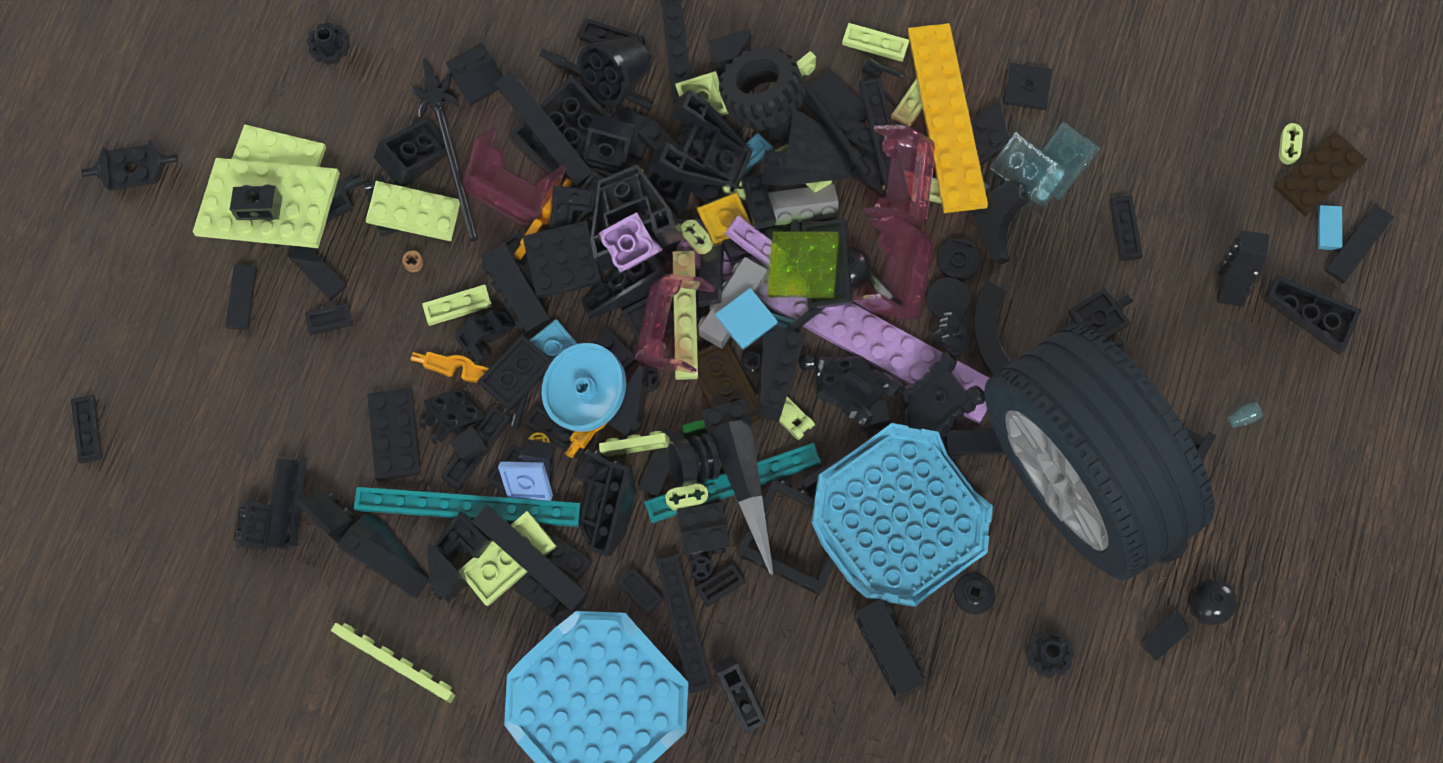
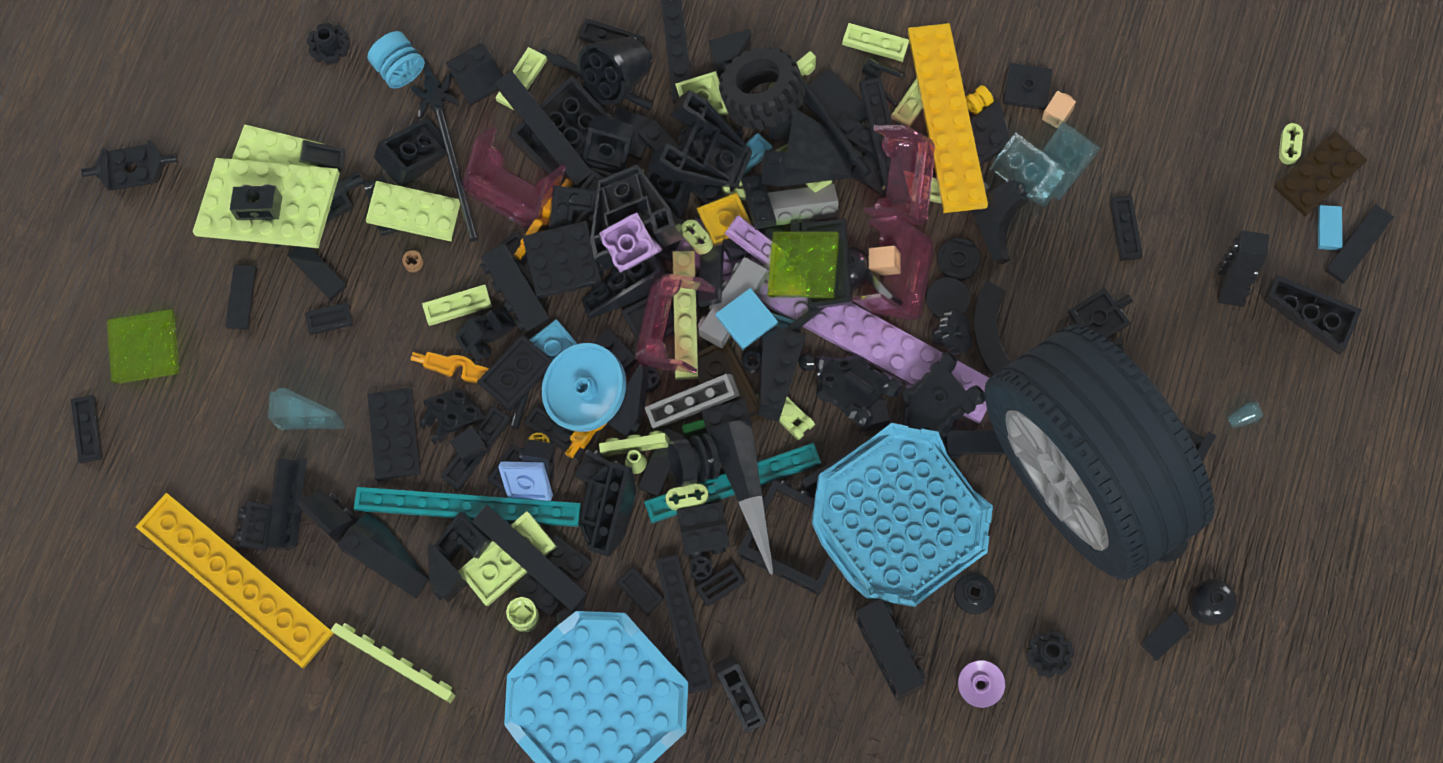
(142, 346): none -> clear neon green plate
(235, 580): none -> yellow plate
(294, 411): none -> clear light blue slope
(322, 155): none -> black tile
(395, 59): none -> medium azure wheel
(523, 614): none -> yellowish green wheel
(526, 71): none -> yellowish green plate
(637, 466): none -> yellowish green cone
(692, 401): none -> light grey brick
(885, 260): none -> light nougat brick
(979, 99): none -> yellow wheel
(989, 675): none -> lavender dish
(1059, 109): none -> light nougat brick

